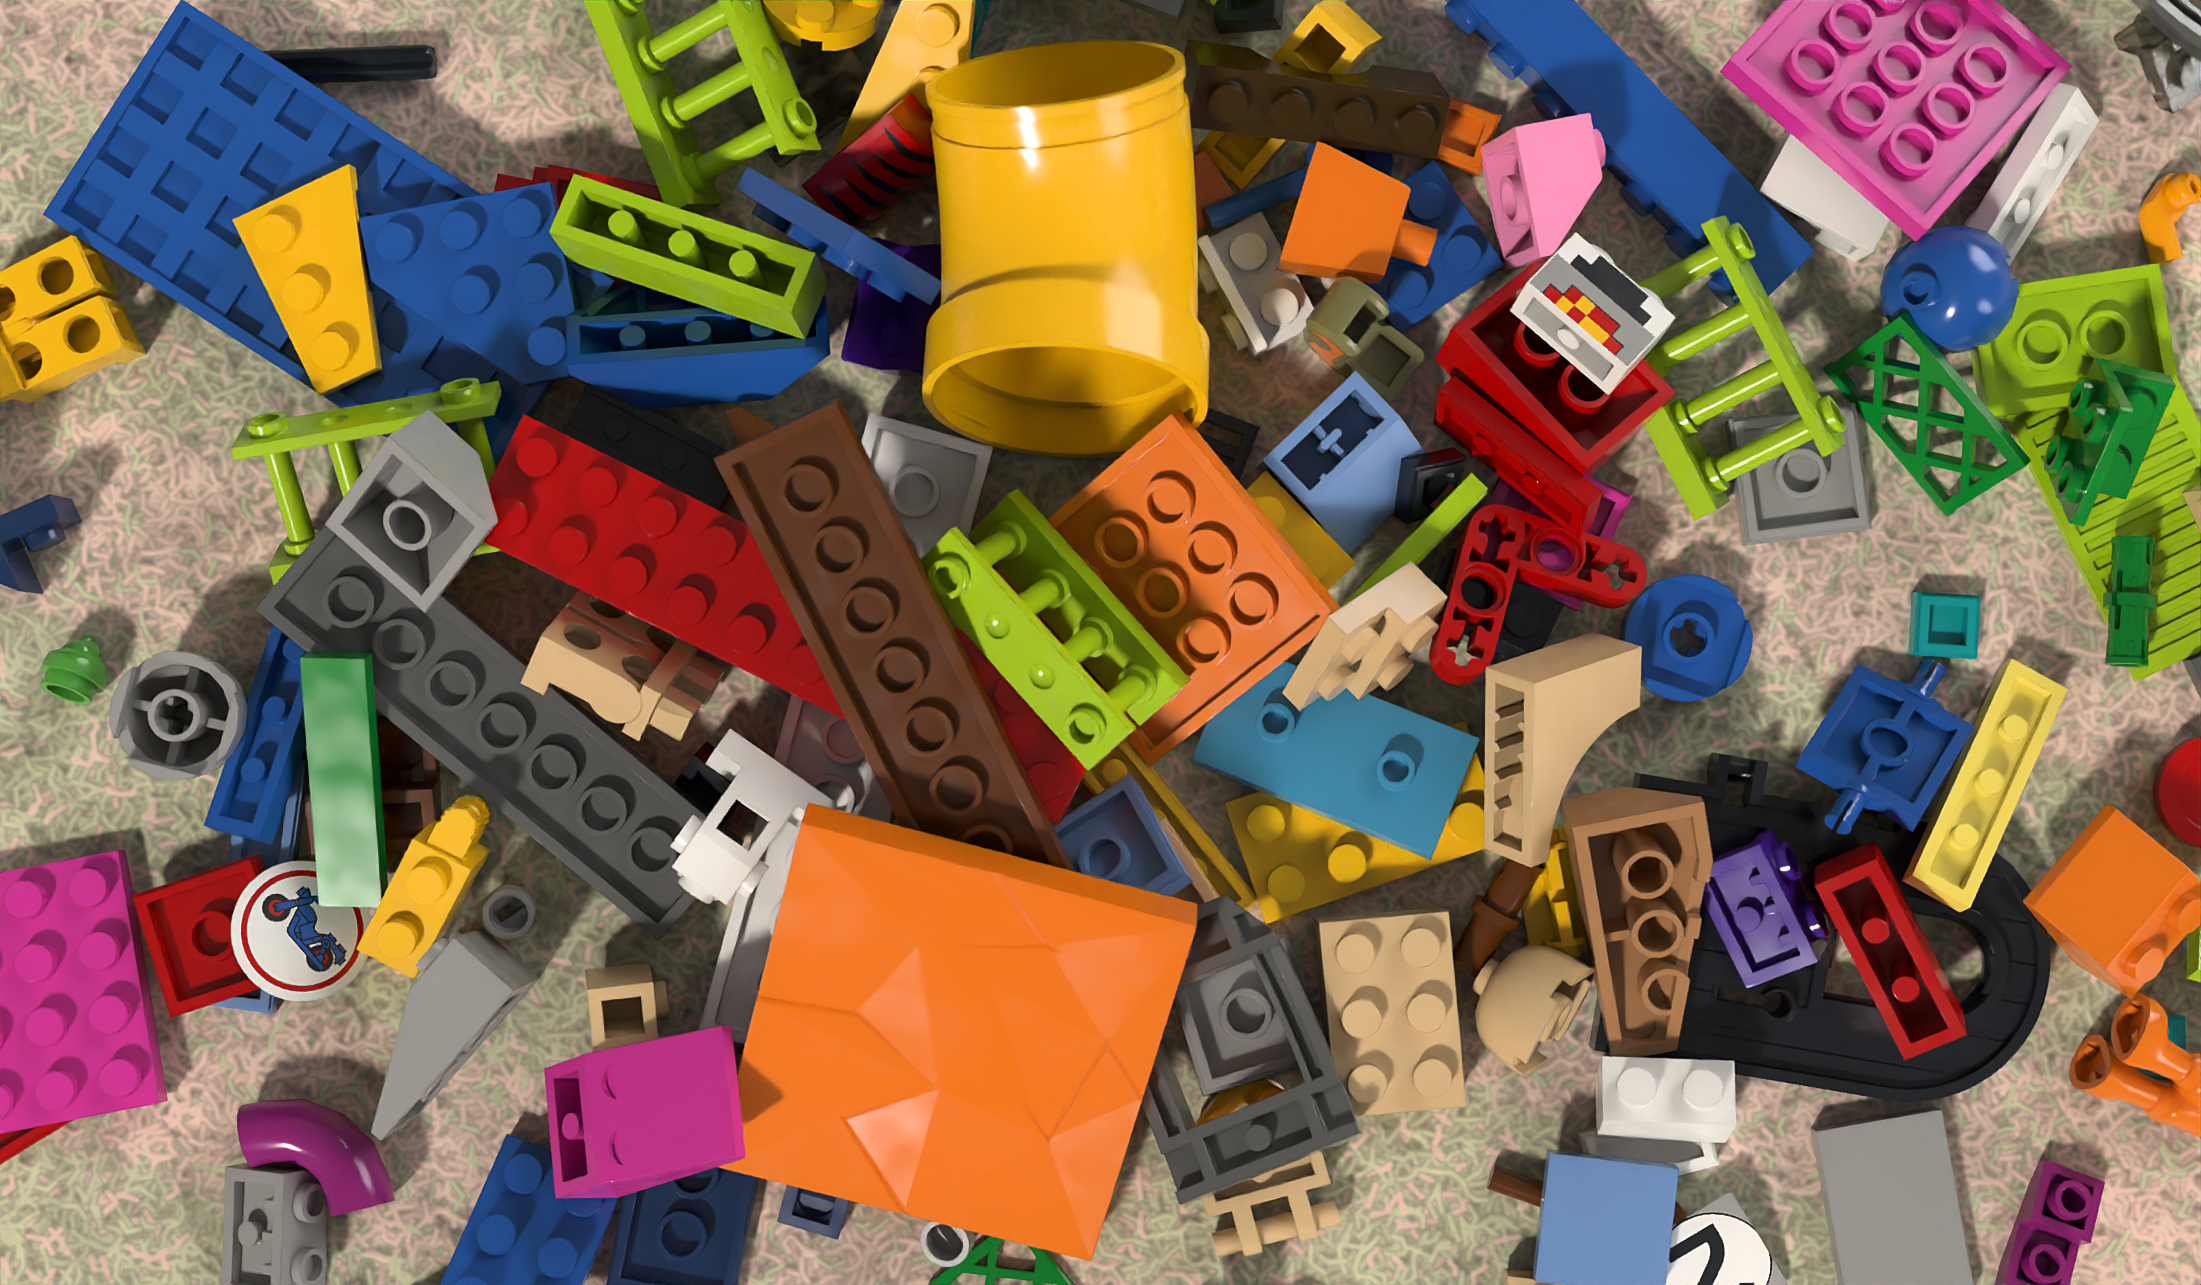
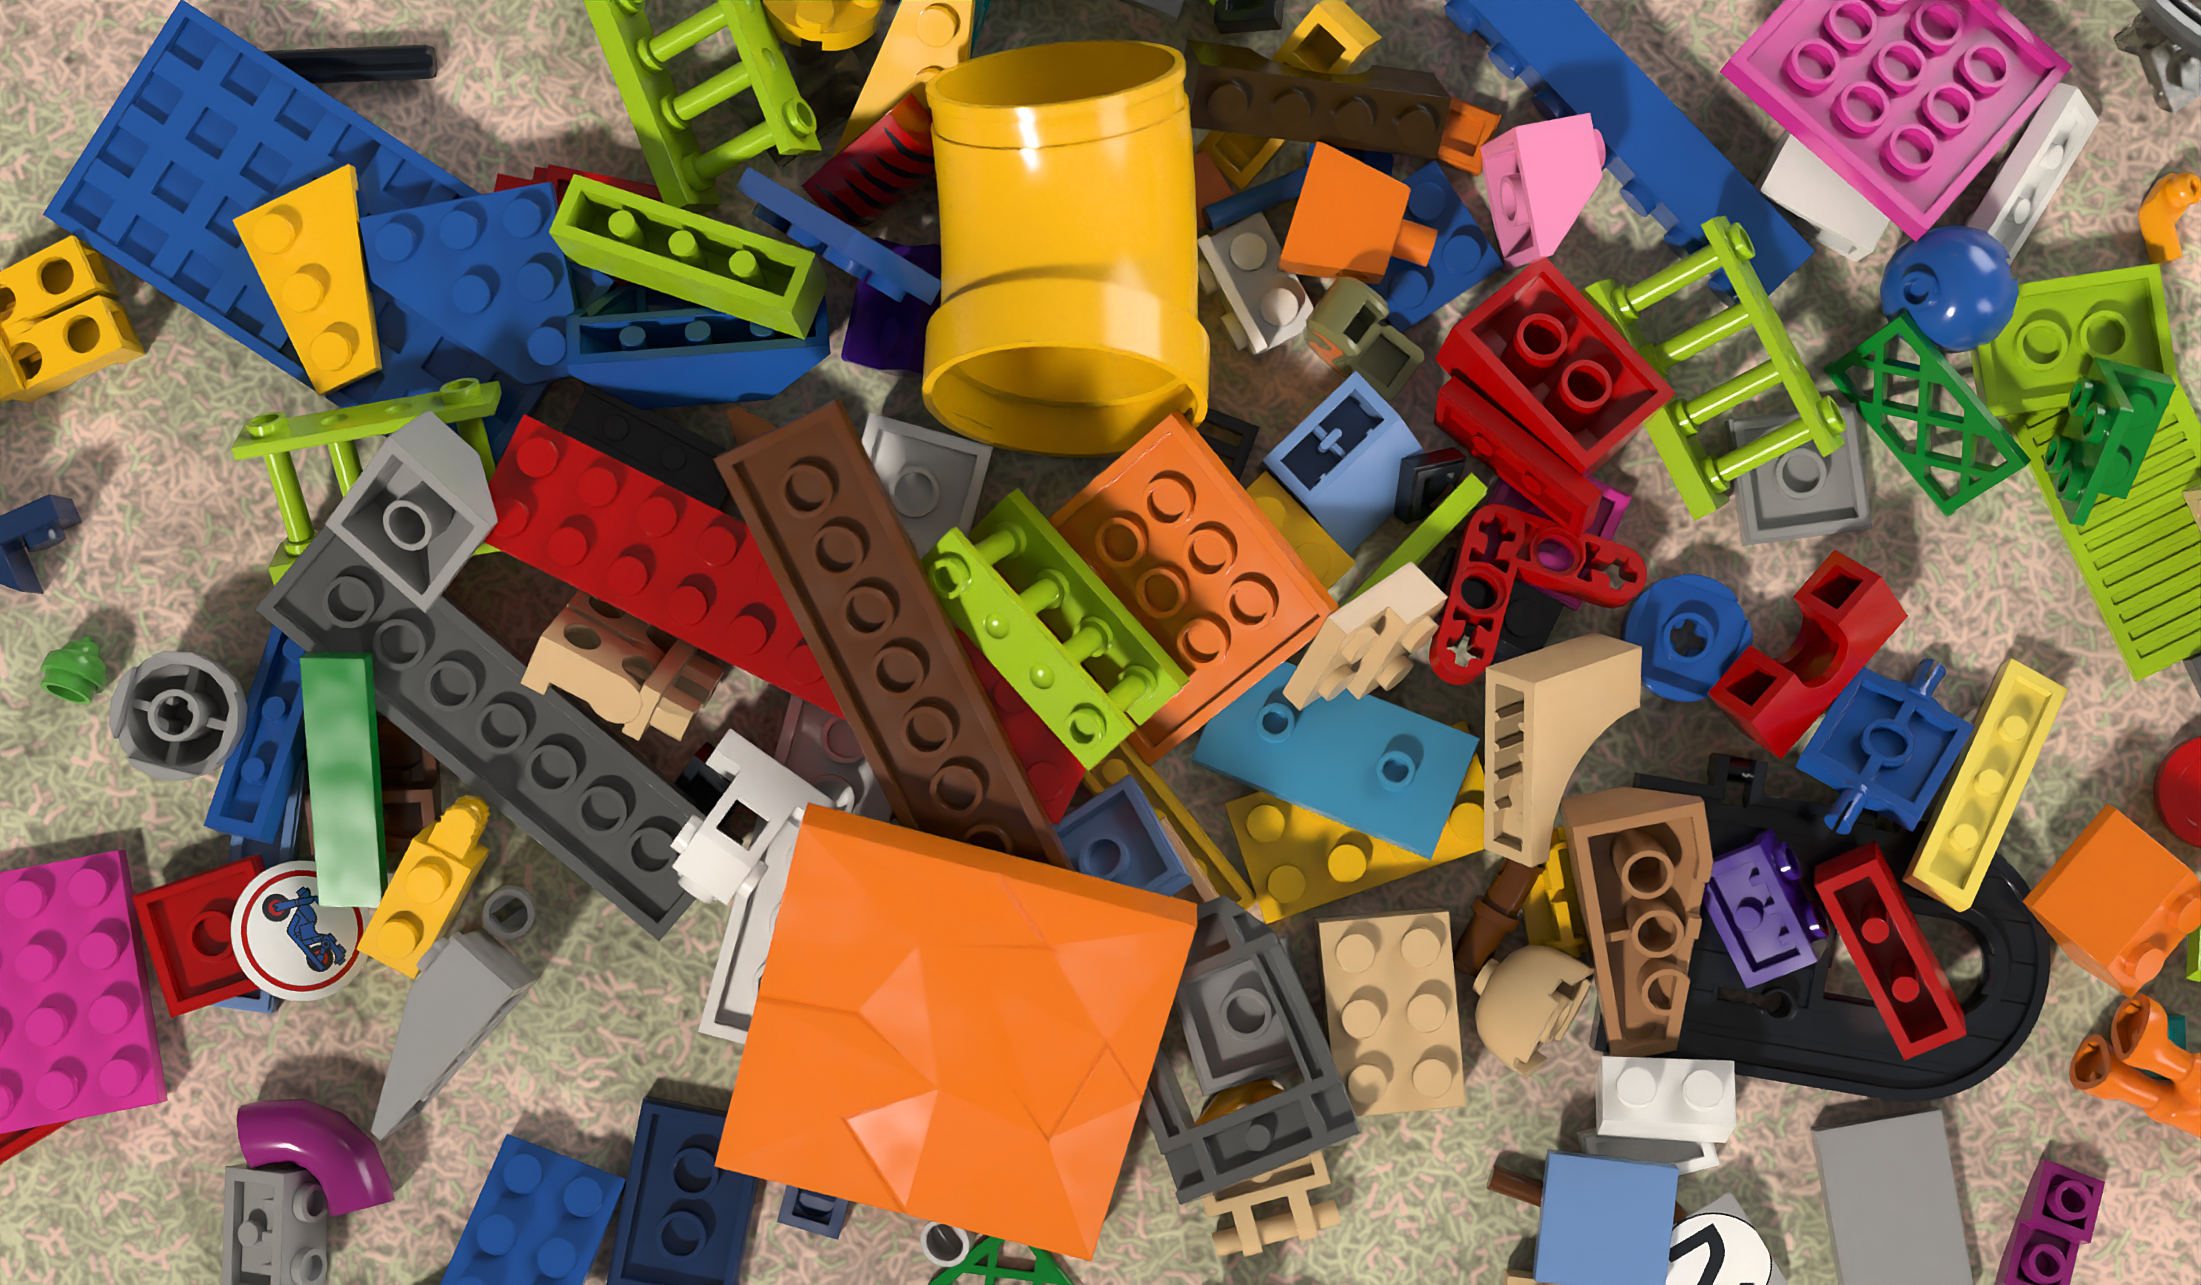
(624, 1005): tan brick -> none
(644, 1114): dark pink slope -> none
(1592, 312): brick -> none
(1844, 623): none -> red arch
(1944, 625): teal tile -> none
(2129, 601): green pin -> none

